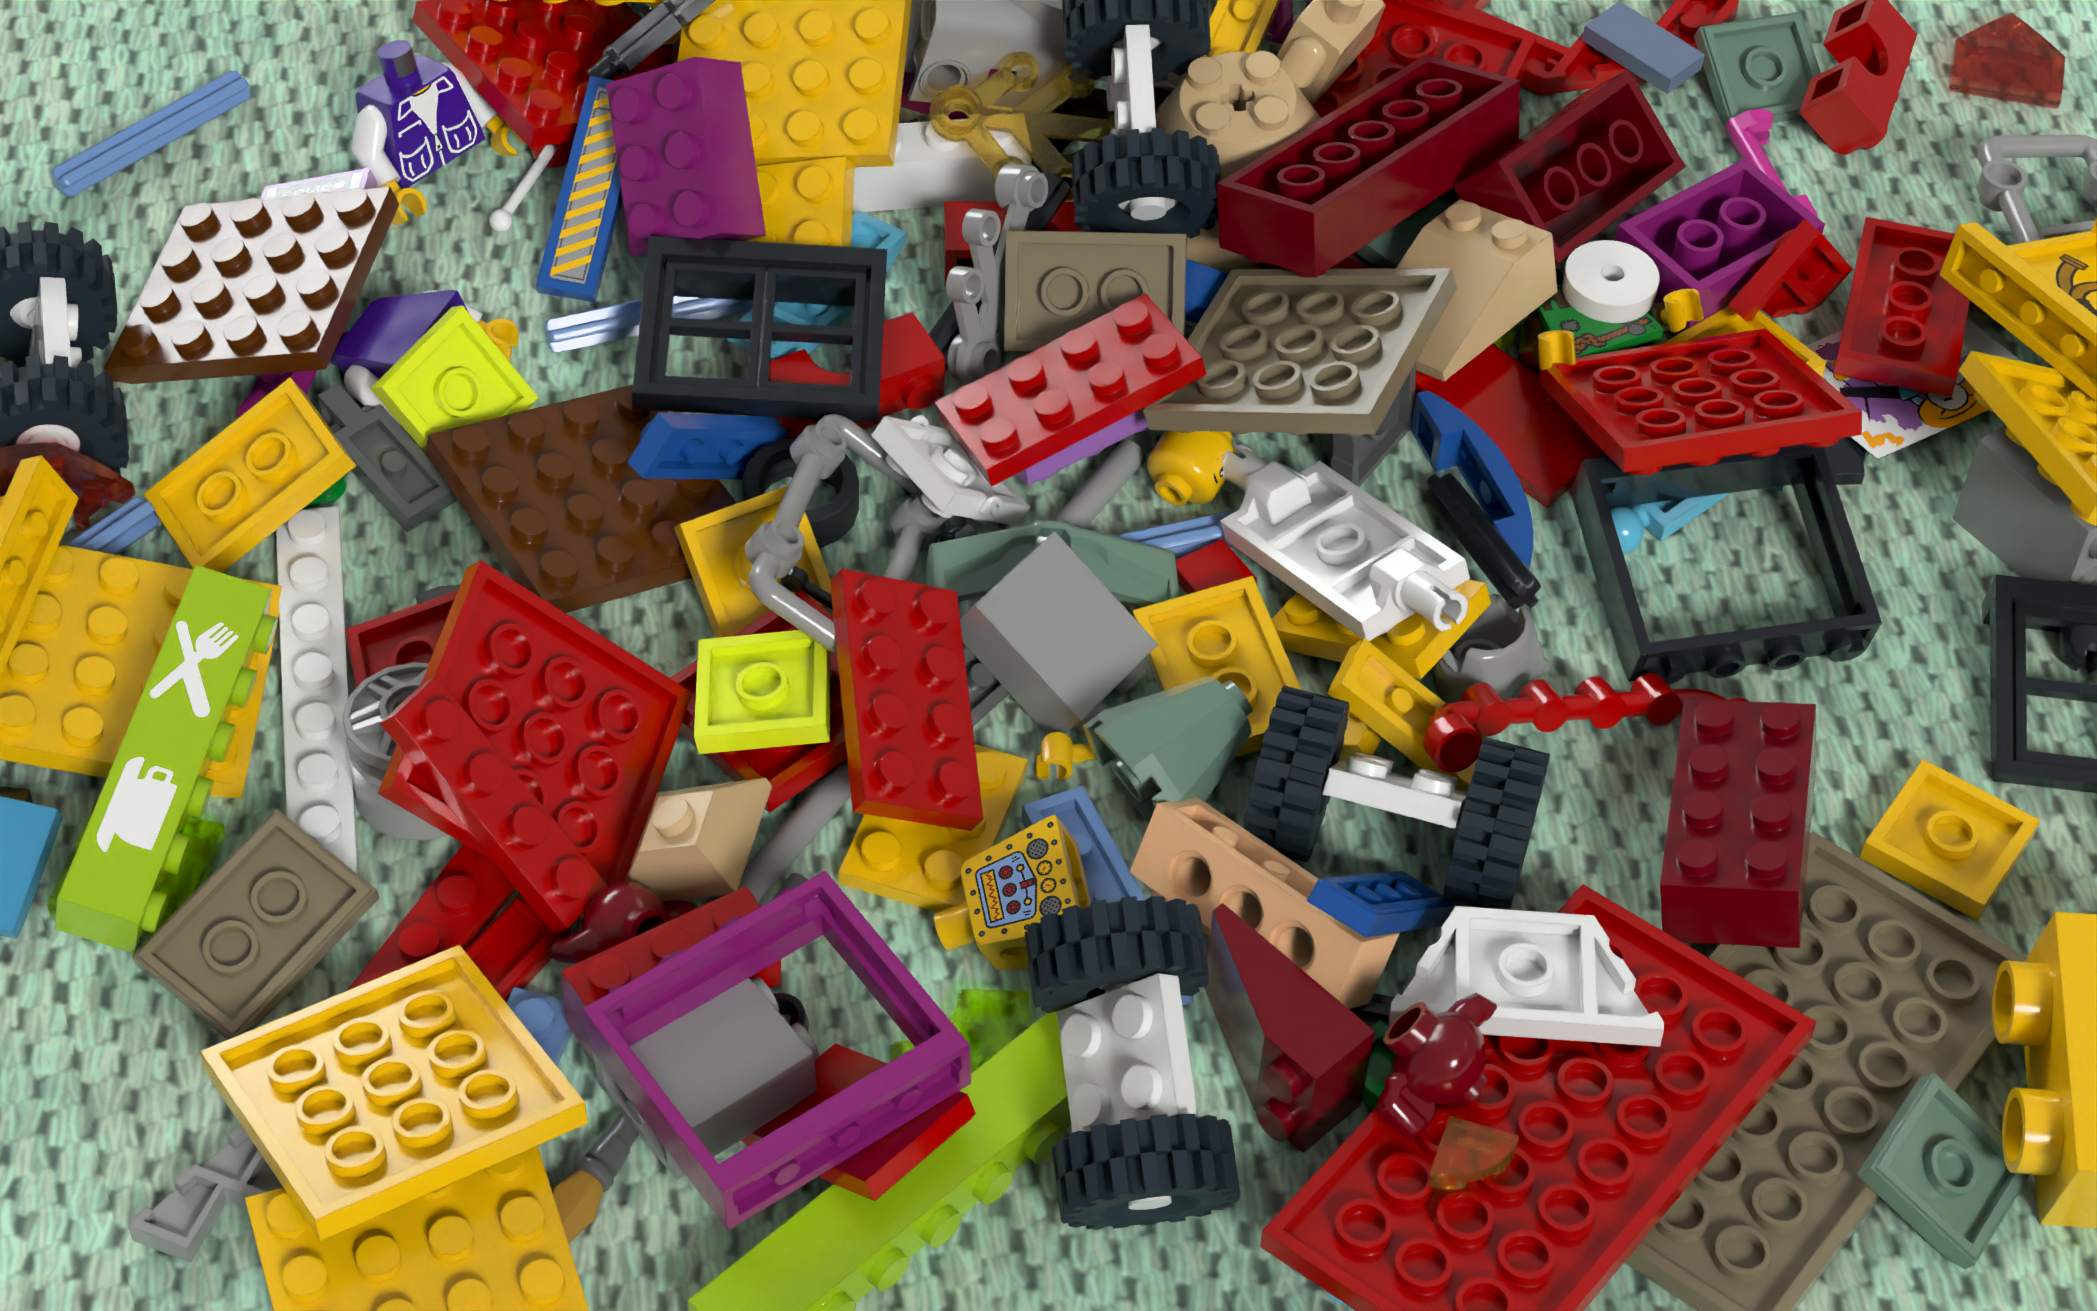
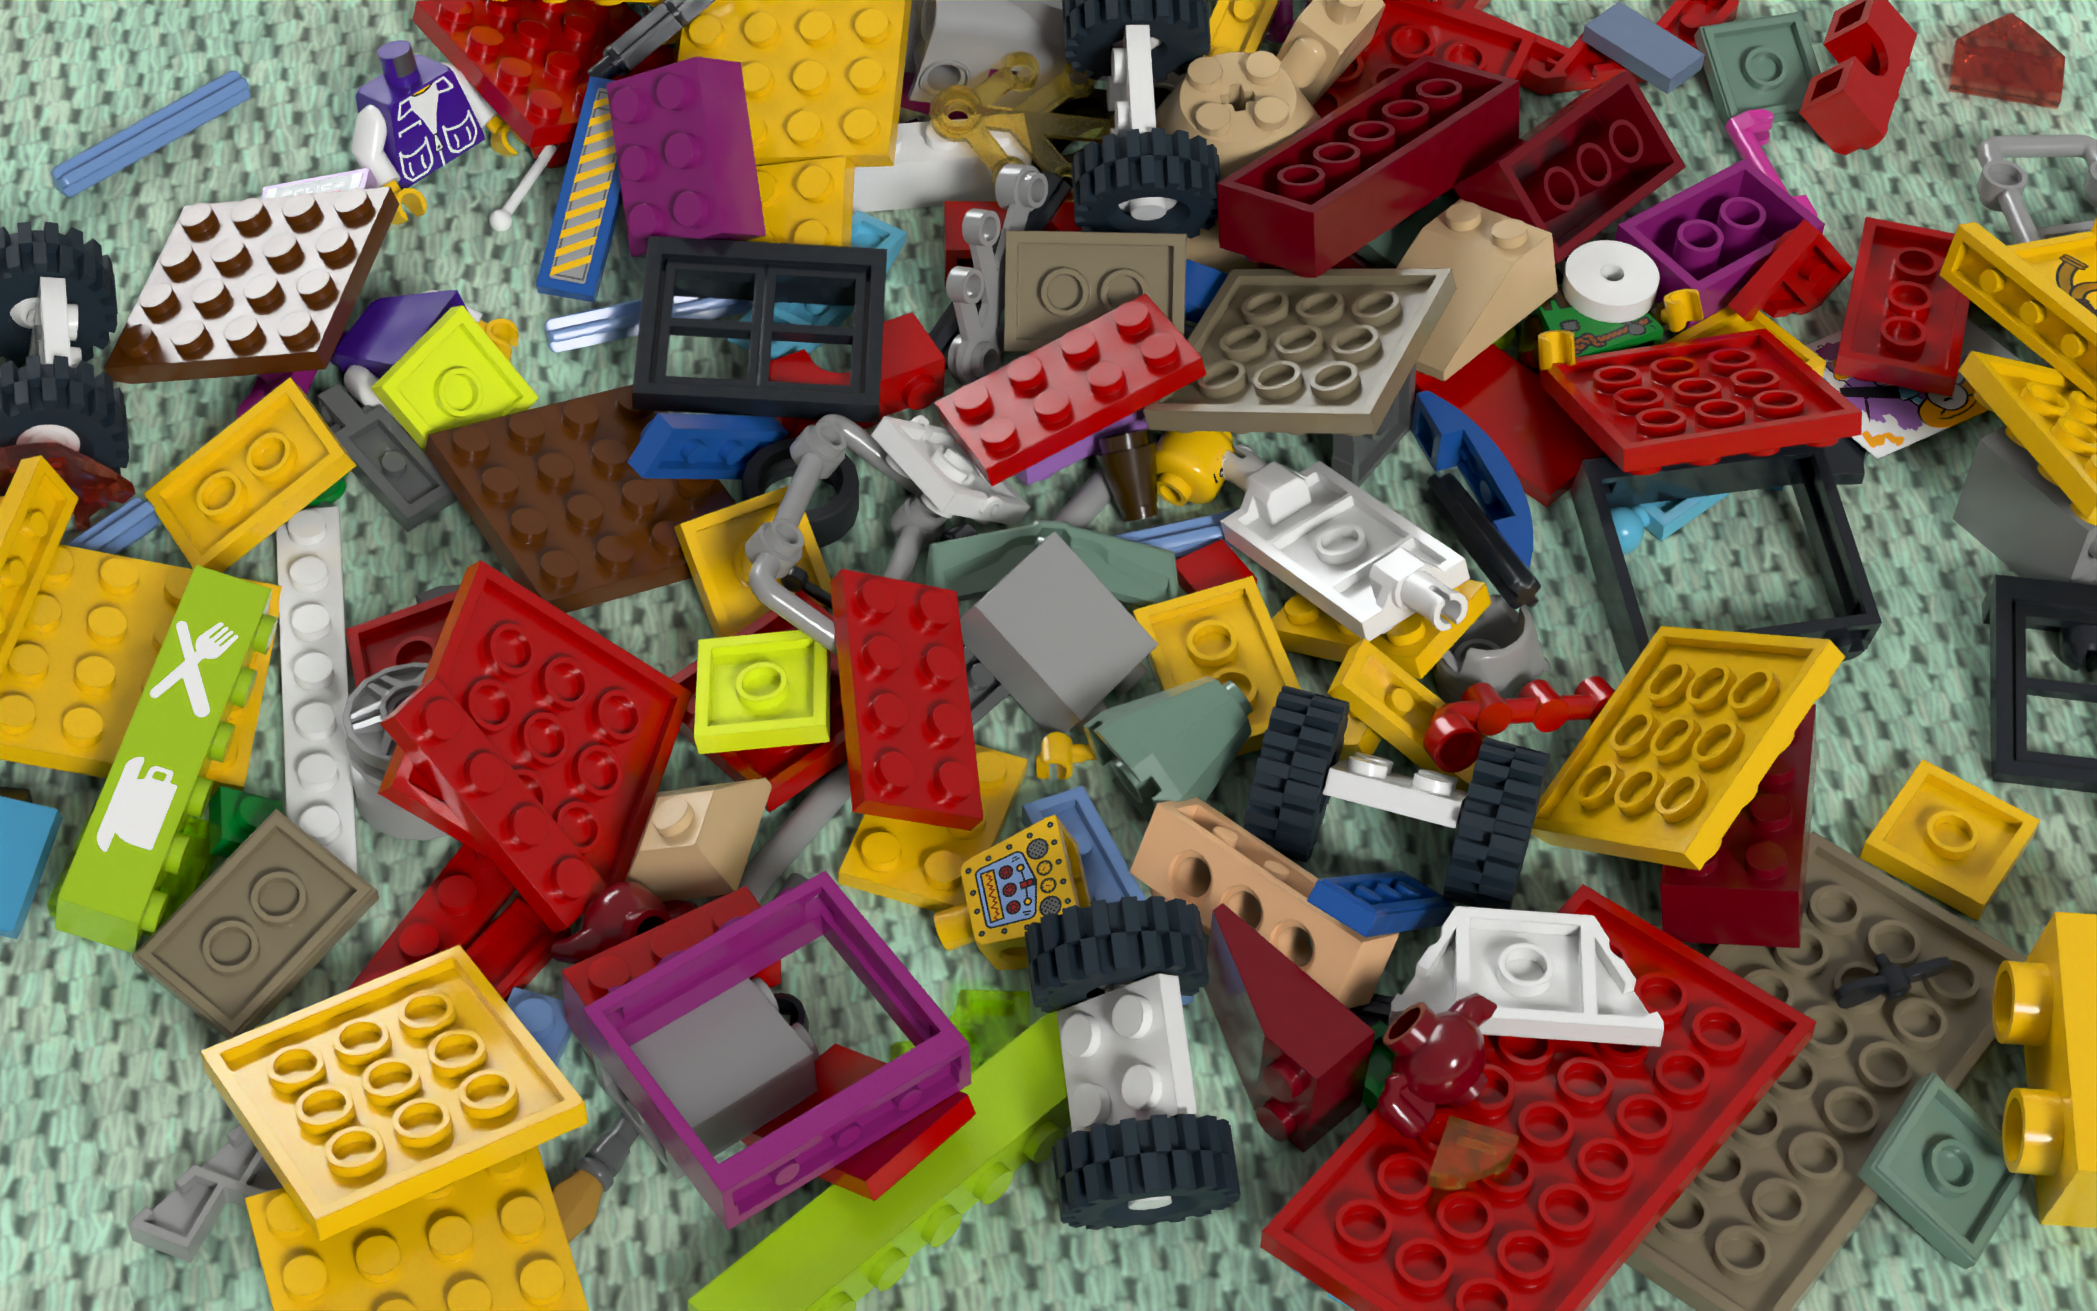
(235, 817): none -> green plate
(1131, 472): none -> dark brown cone
(1684, 744): none -> yellow plate
(1889, 980): none -> black piece

